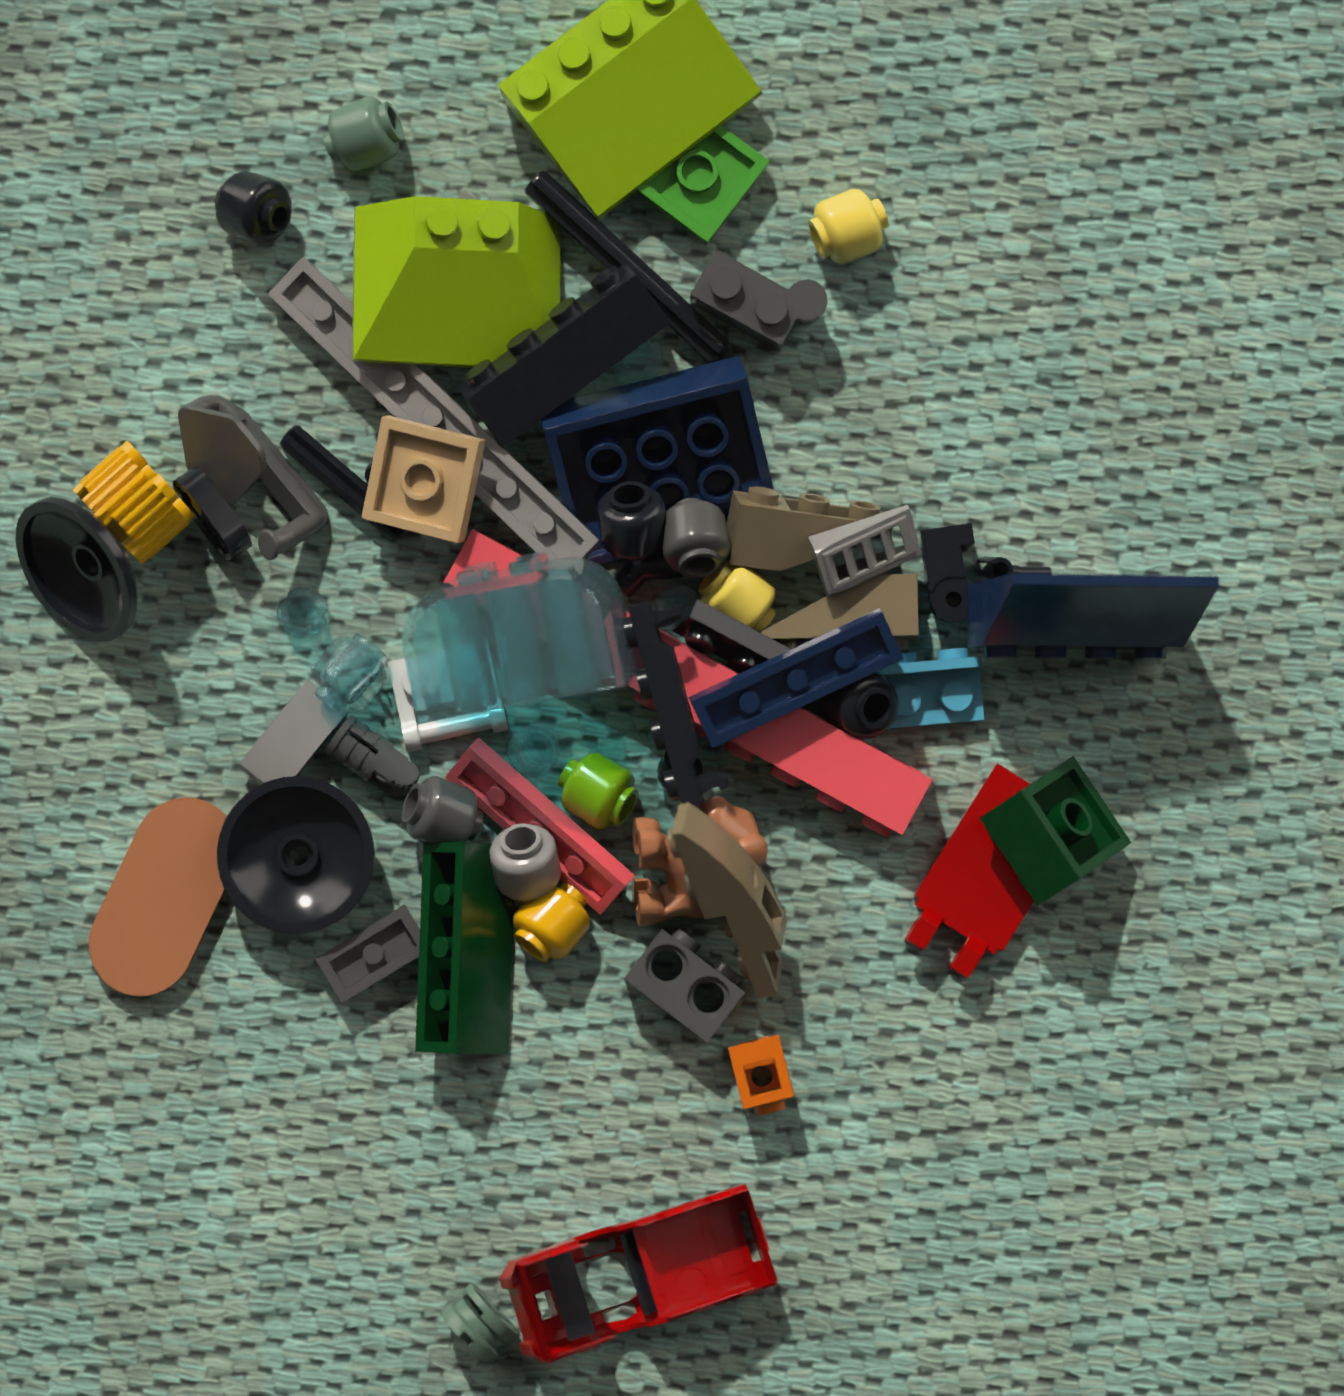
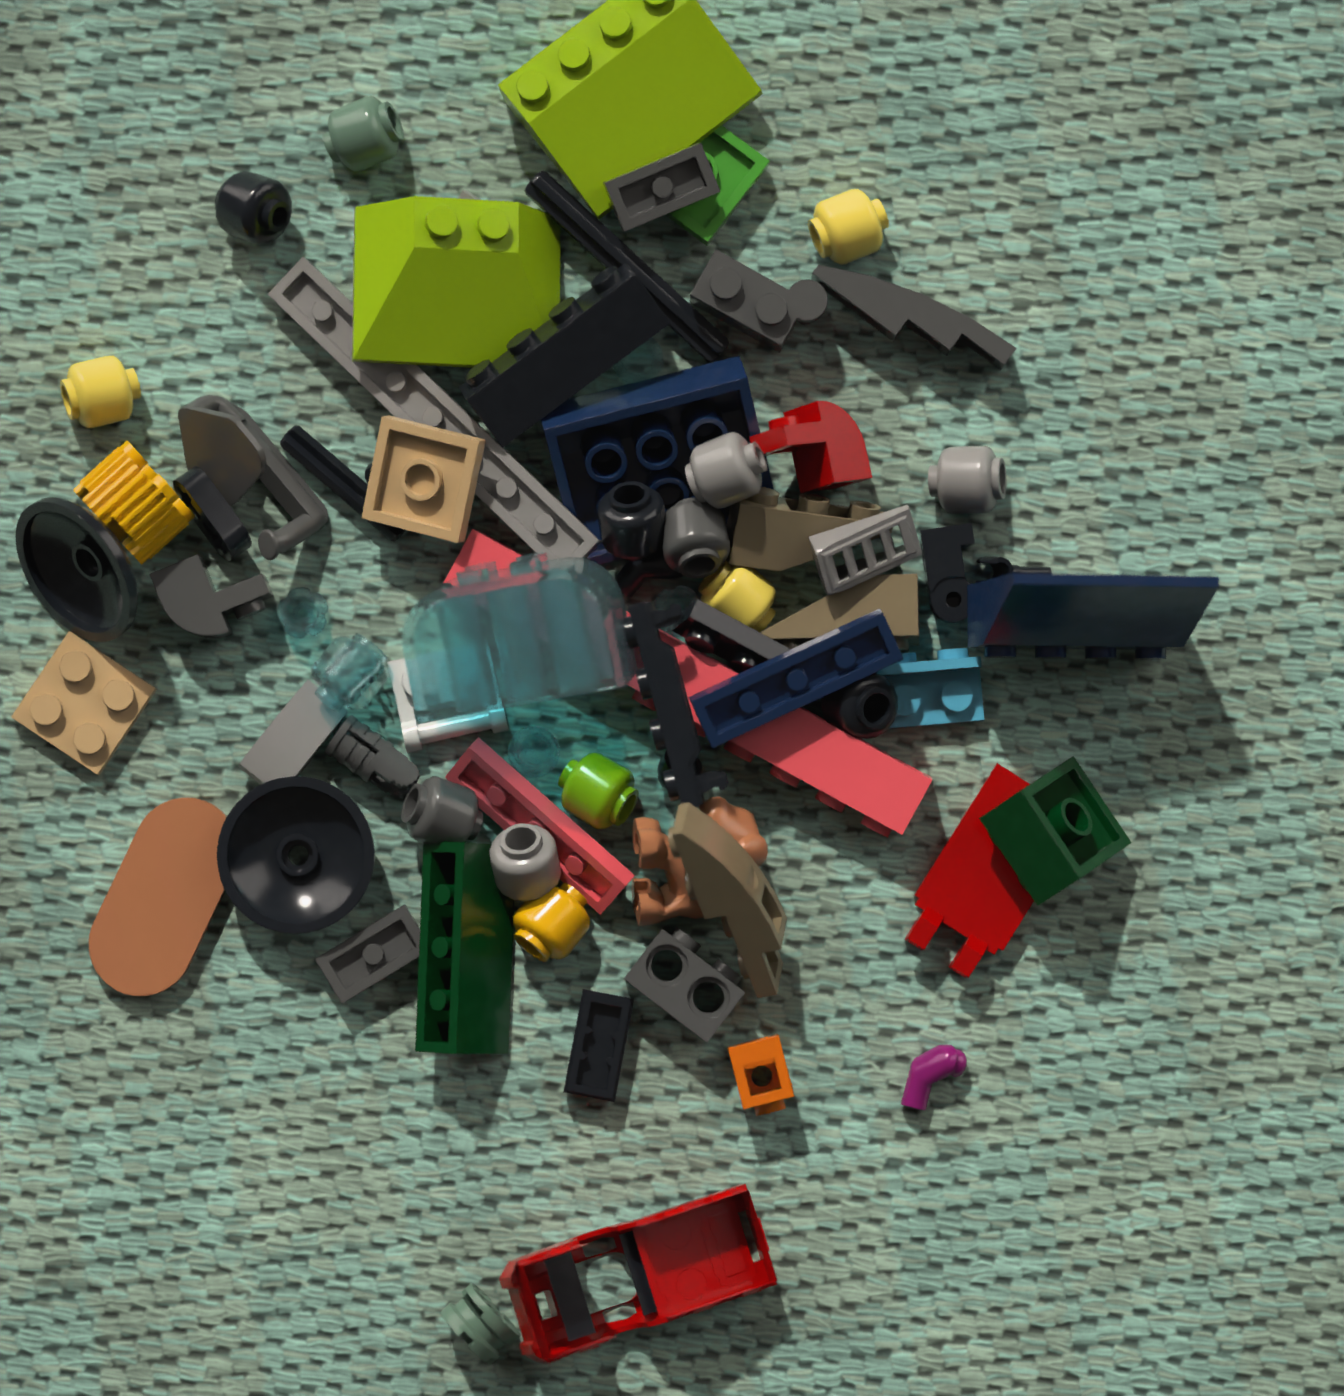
(84, 703): none -> tan plate
(99, 391): none -> light yellow head
(195, 605): none -> dark grey brick
(598, 1045): none -> black plate
(661, 187): none -> dark grey plate
(725, 470): none -> light grey head
(823, 444): none -> red brick
(892, 307): none -> dark grey slope
(931, 1068): none -> magenta arm
(968, 479): none -> light grey head

